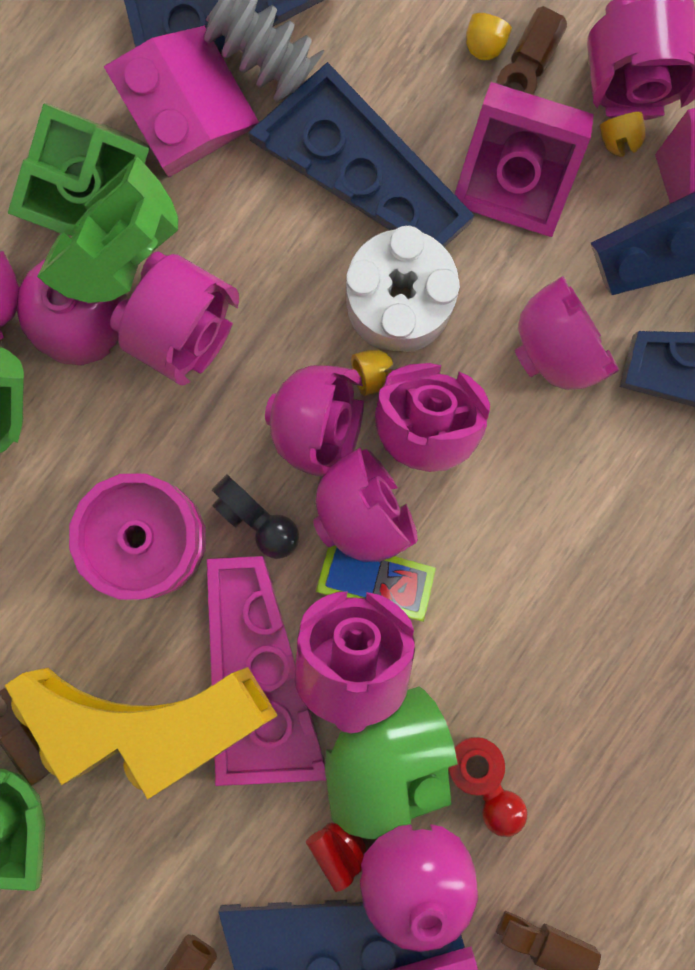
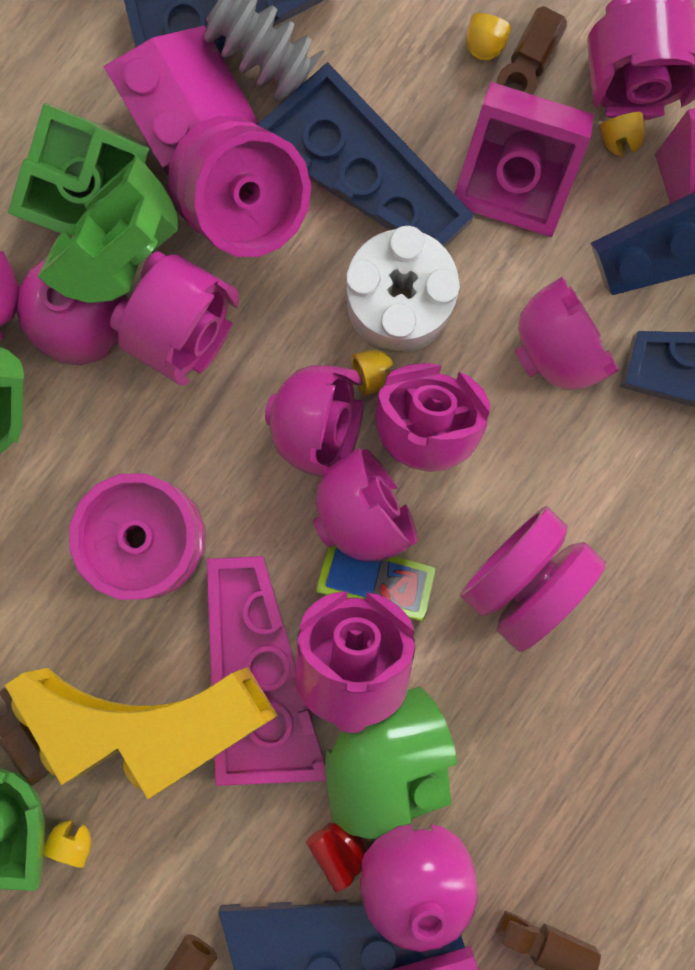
(68, 848): none -> yellow hinge
(239, 185): none -> dark pink wheel
(275, 534): black plate -> none
(503, 809): red plate -> none
(538, 586): none -> dark pink wheel

